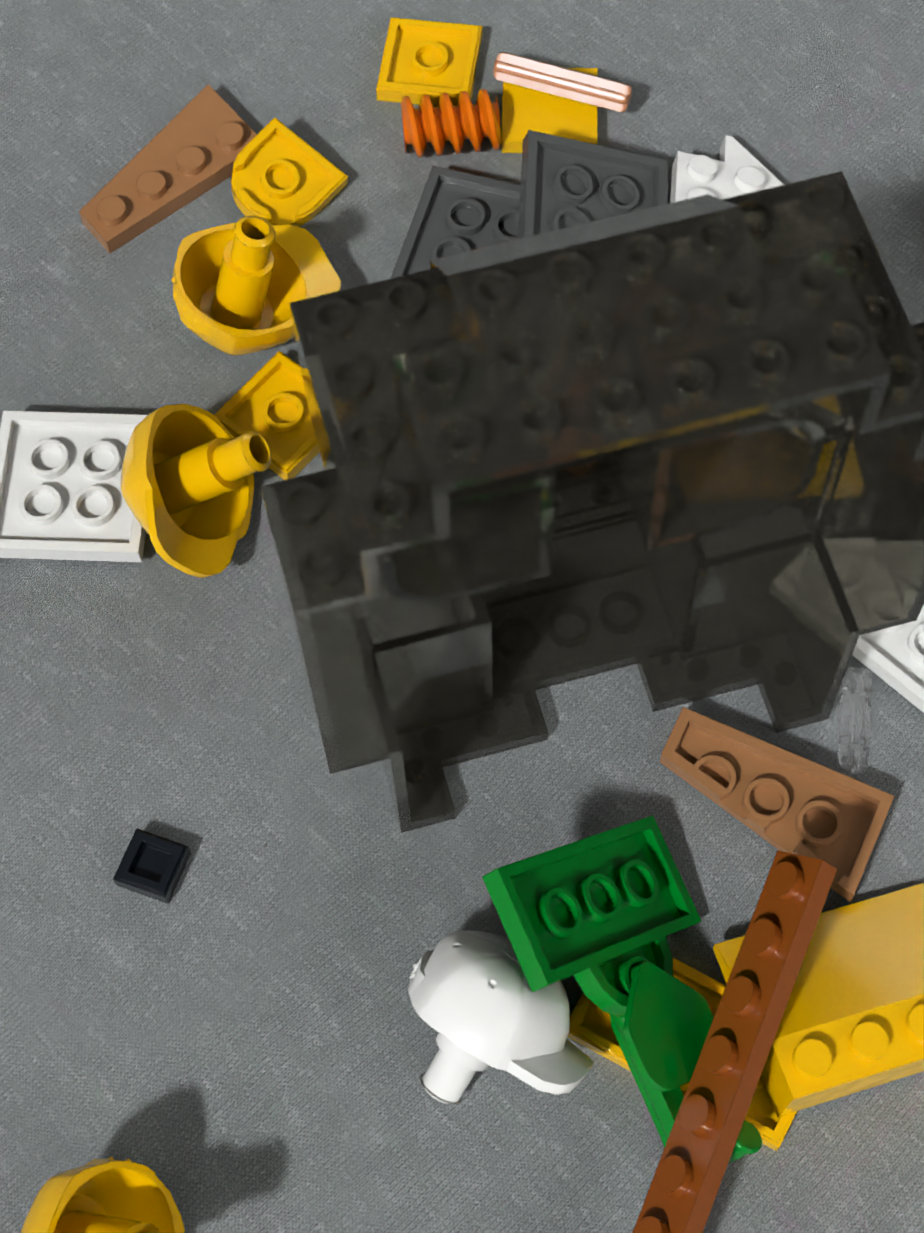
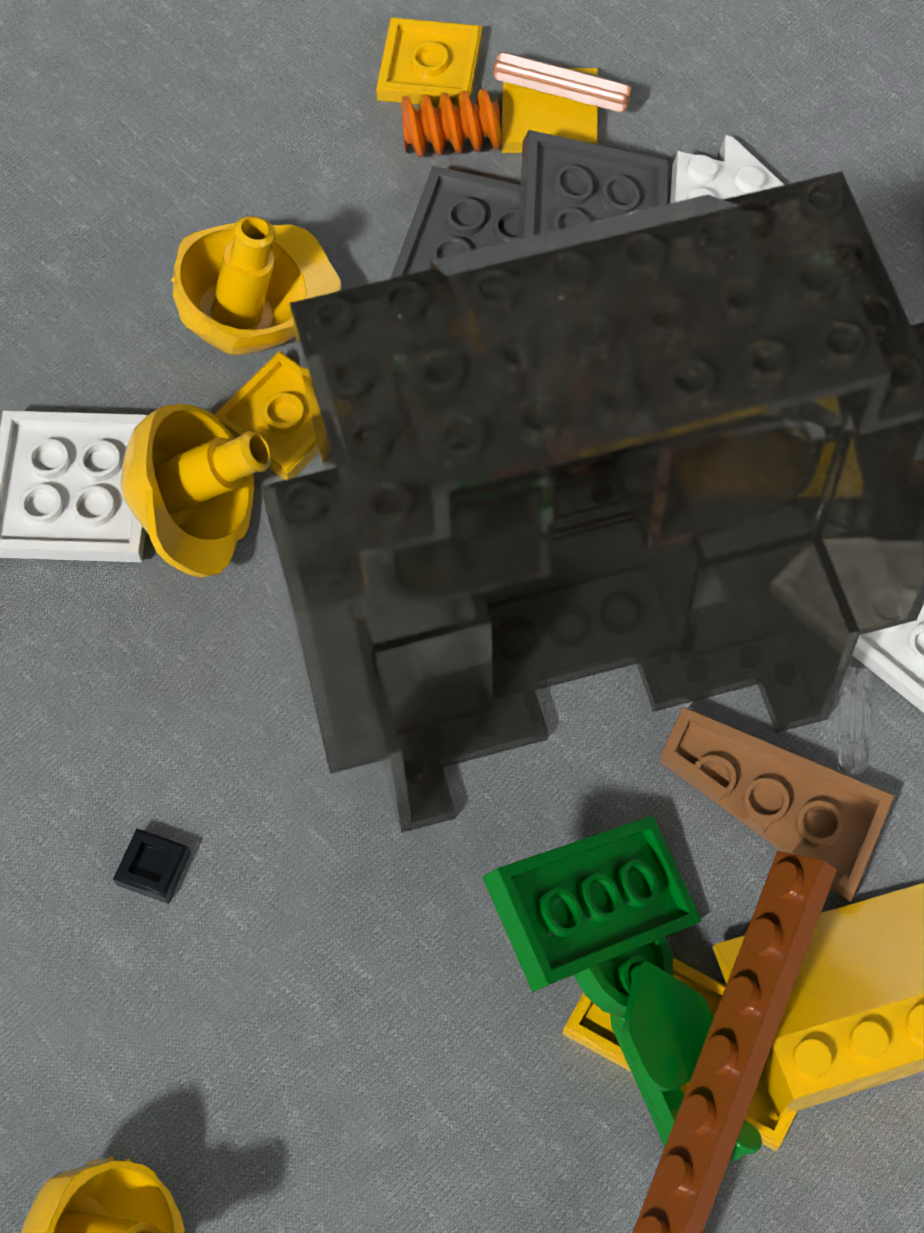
(170, 171): medium nougat wing -> none
(283, 177): yellow tile -> none
(490, 1017): white piece -> none

